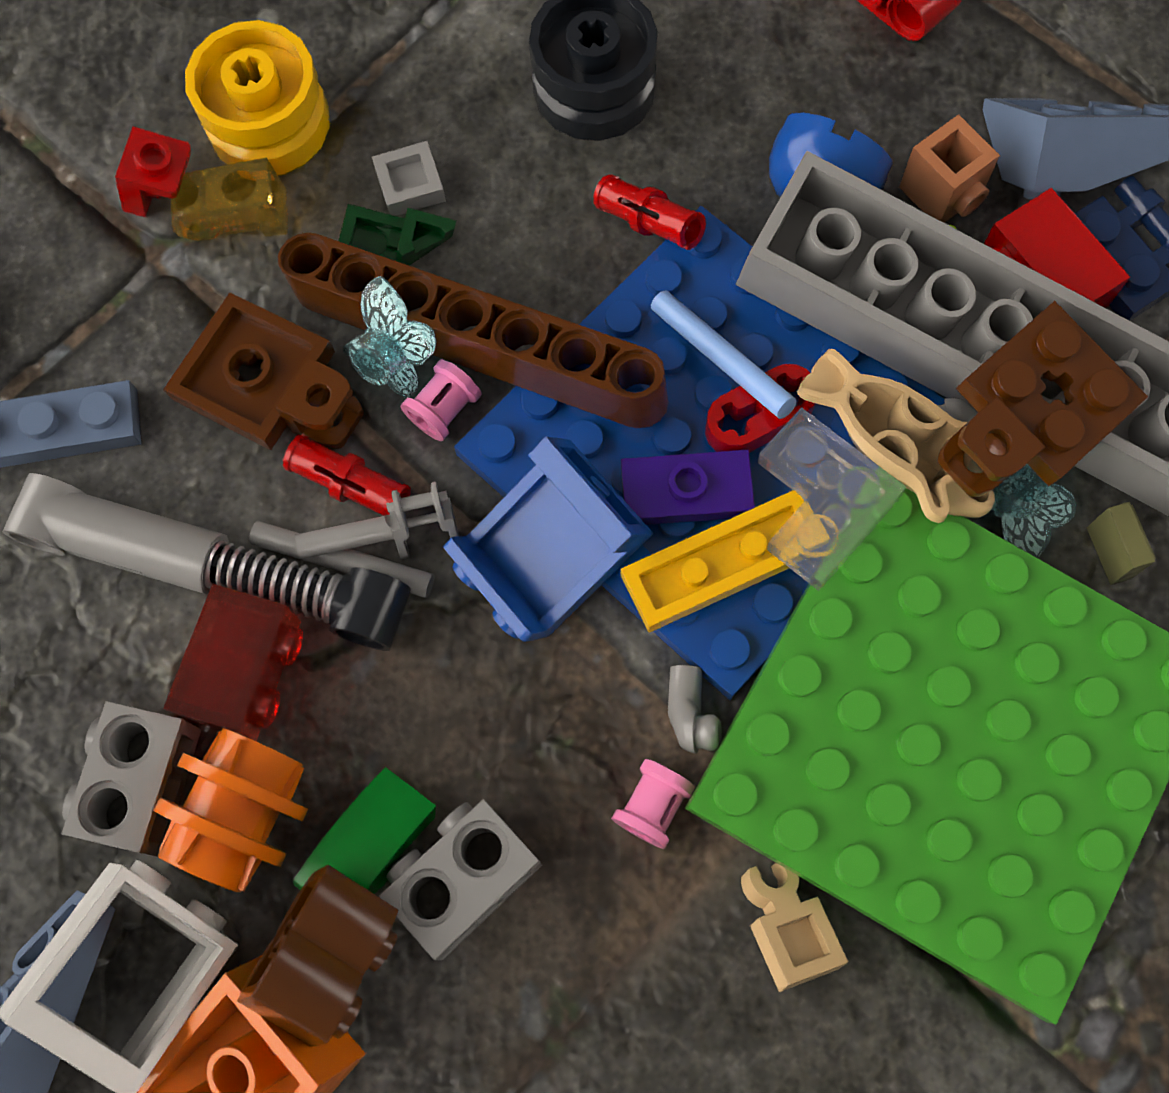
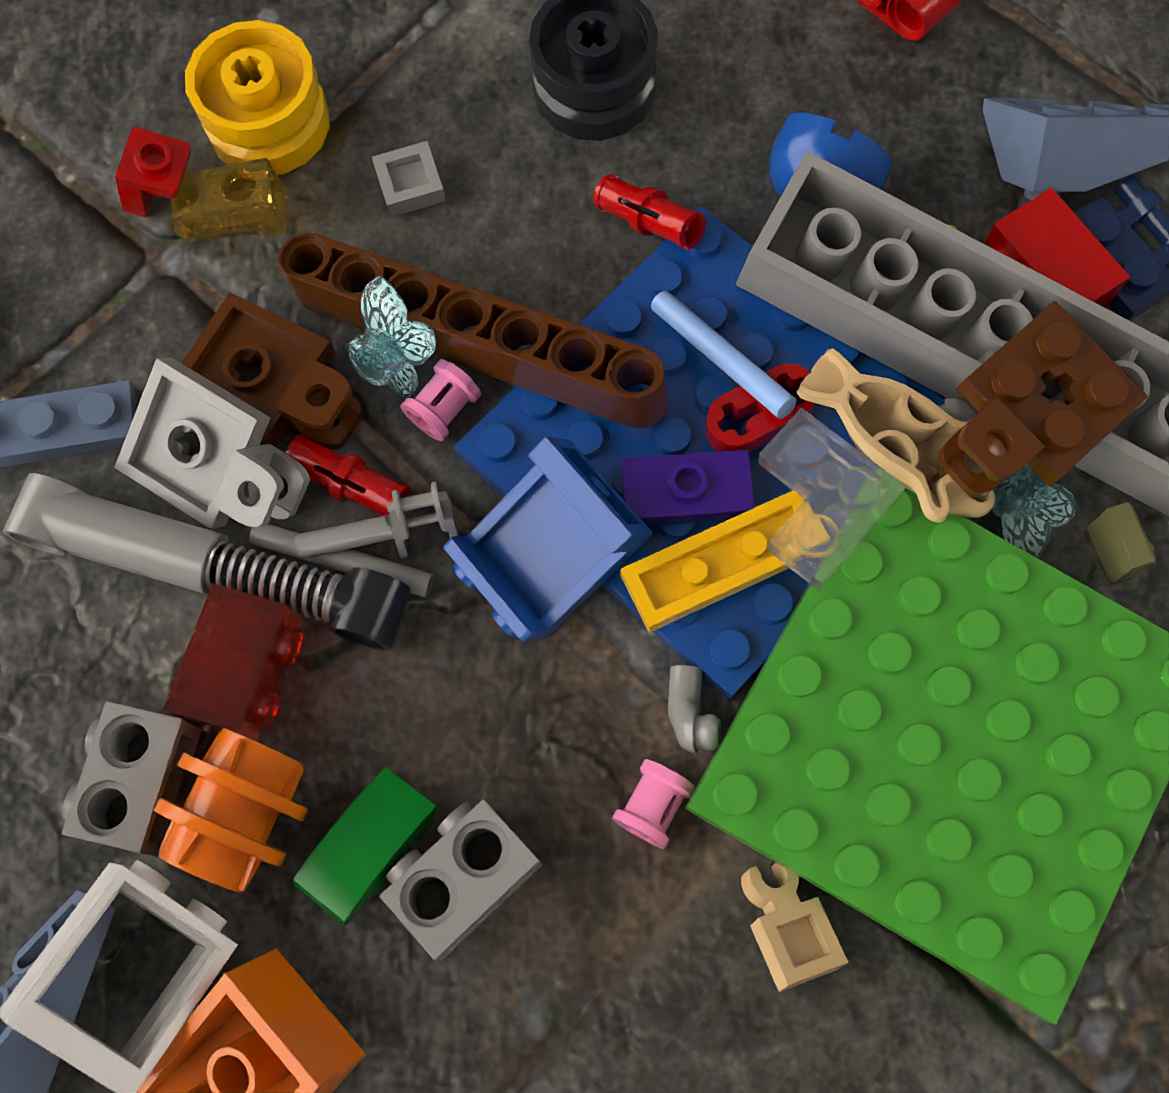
(231, 471): none -> light grey plate
(320, 957): reddish brown brick -> none
(393, 236): dark green slope -> none
(949, 171): nougat brick -> none

